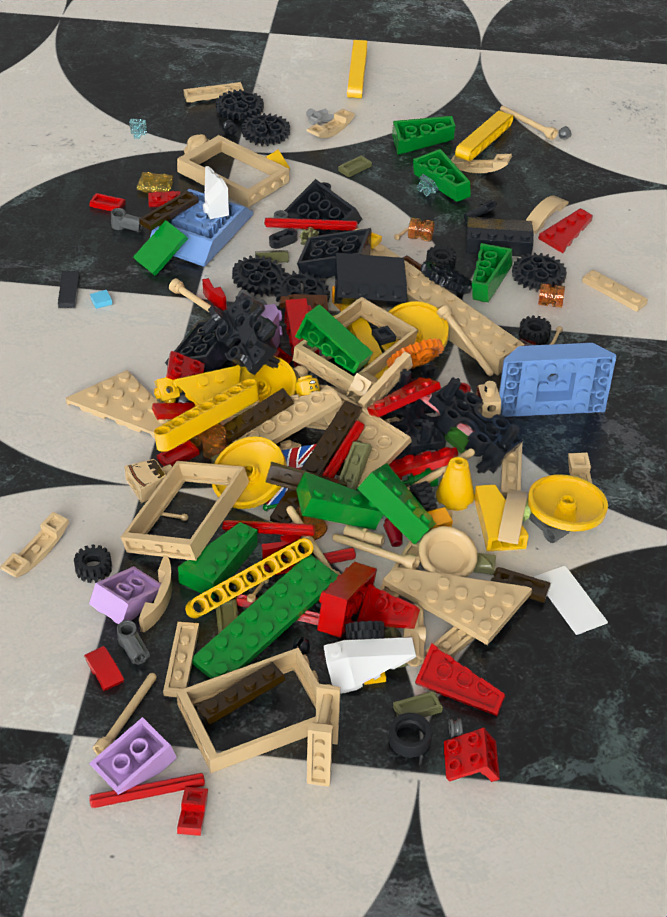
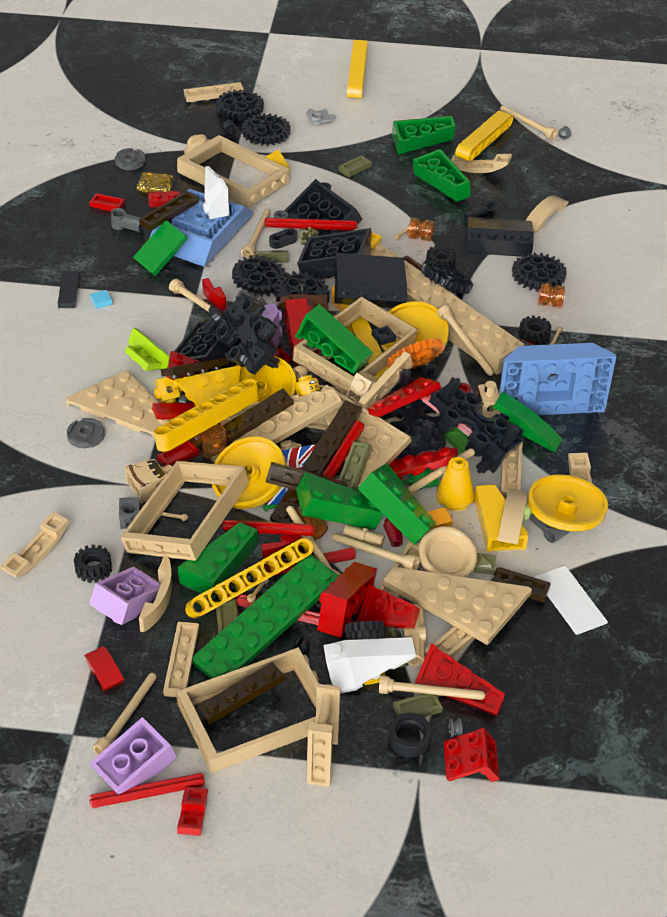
(85, 433): none -> dark grey tile
(128, 510): none -> dark grey brick
(130, 159): none -> dark grey tile
(132, 642): dark grey piece -> none
(138, 127): clear light blue tile -> none
(146, 352): none -> lime bracket
(189, 369): none -> dark brown plate
(249, 248): none -> tan piece
(333, 127): tan slope -> none
(389, 685): none -> tan piece
(424, 495): black tyre -> none
(427, 184): clear light blue tile -> none
(490, 271): green wedge -> none
(533, 426): none -> green slope
(563, 232): red wing -> none
(615, 290): tan plate -> none

